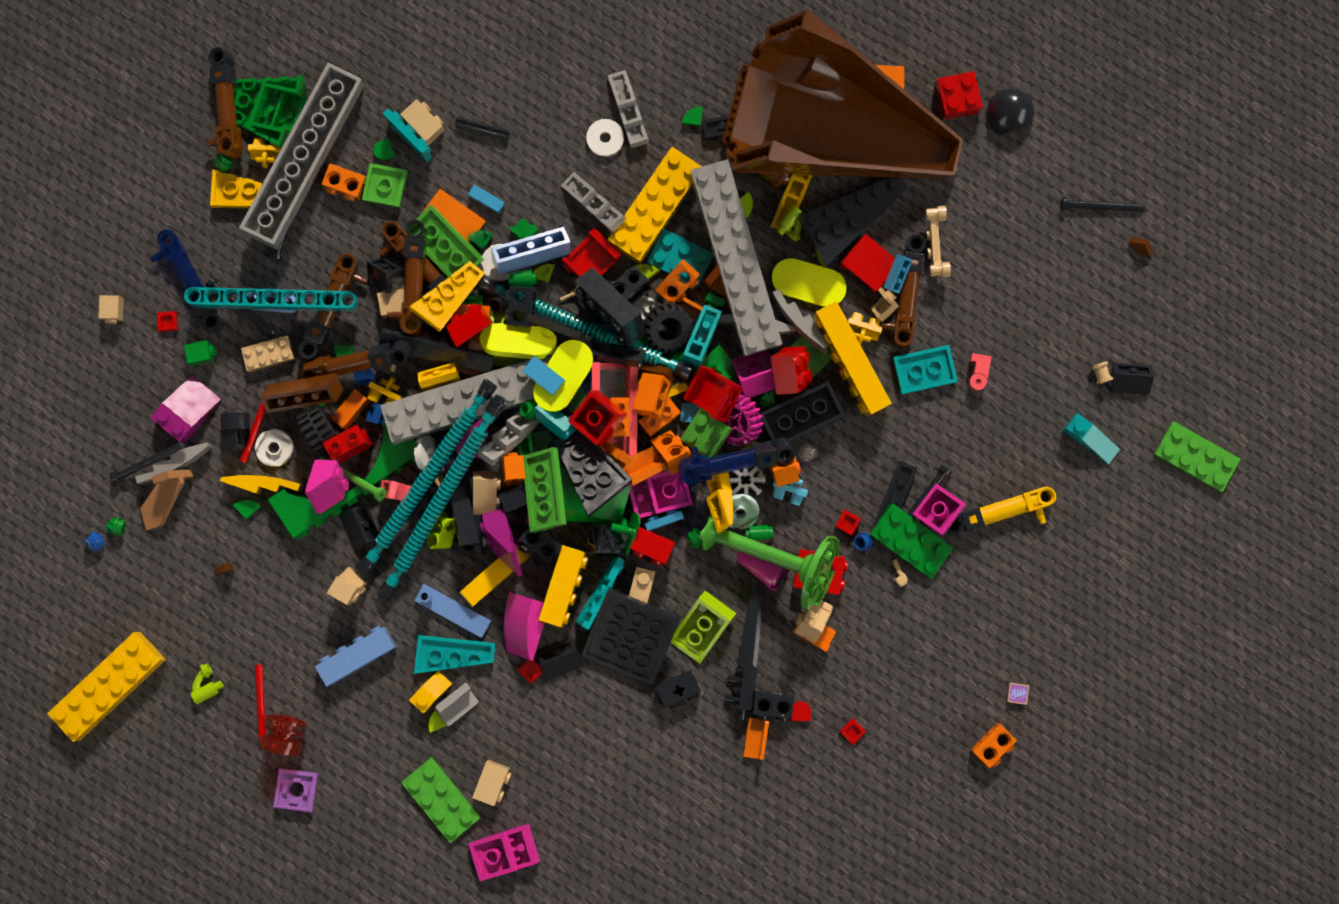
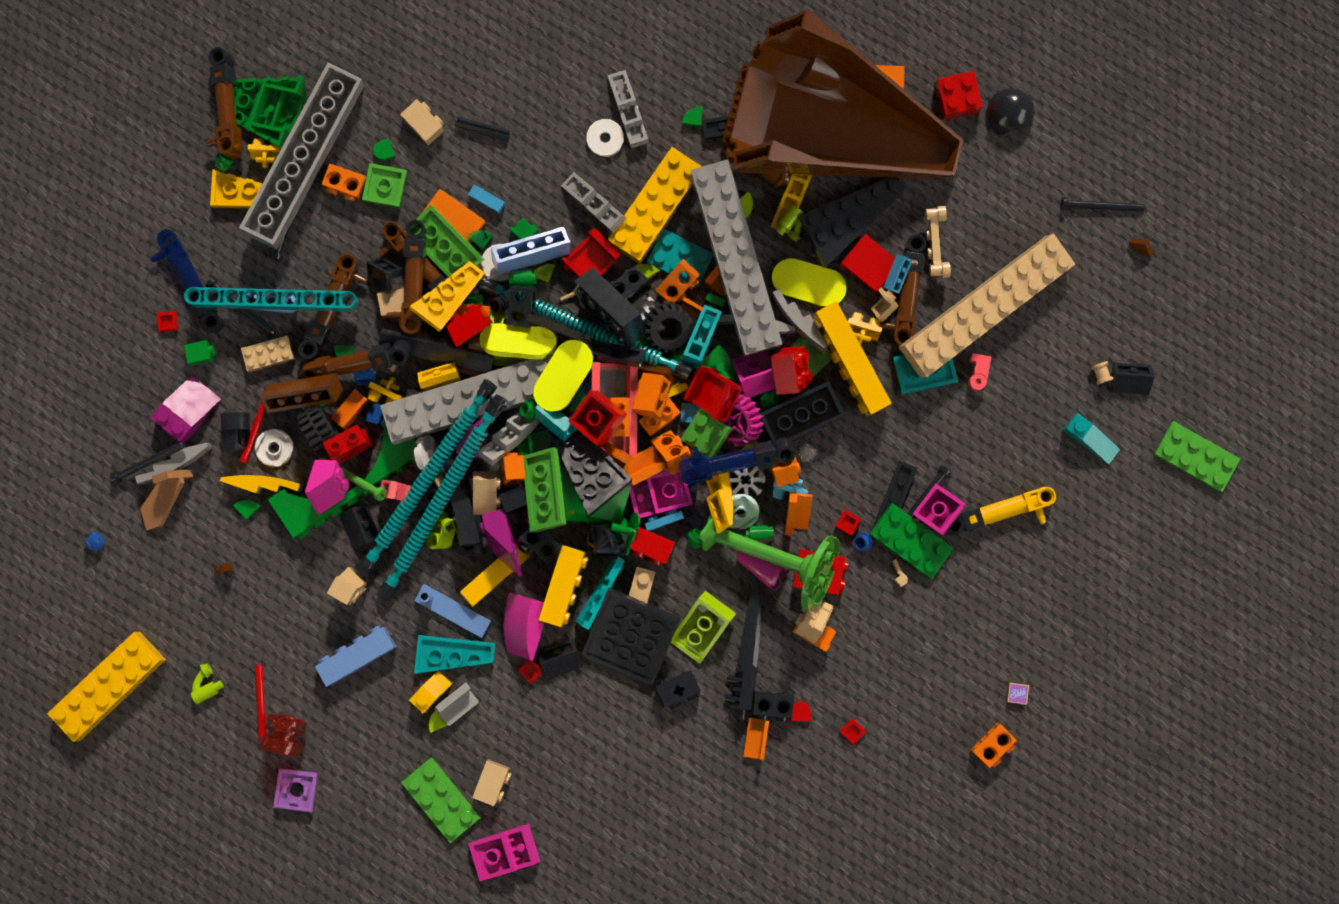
(111, 309): tan brick -> none
(116, 526): green plate -> none
(408, 134): teal plate -> none
(543, 375): dark azure tile -> none
(798, 512): none -> orange panel
(986, 305): none -> tan brick

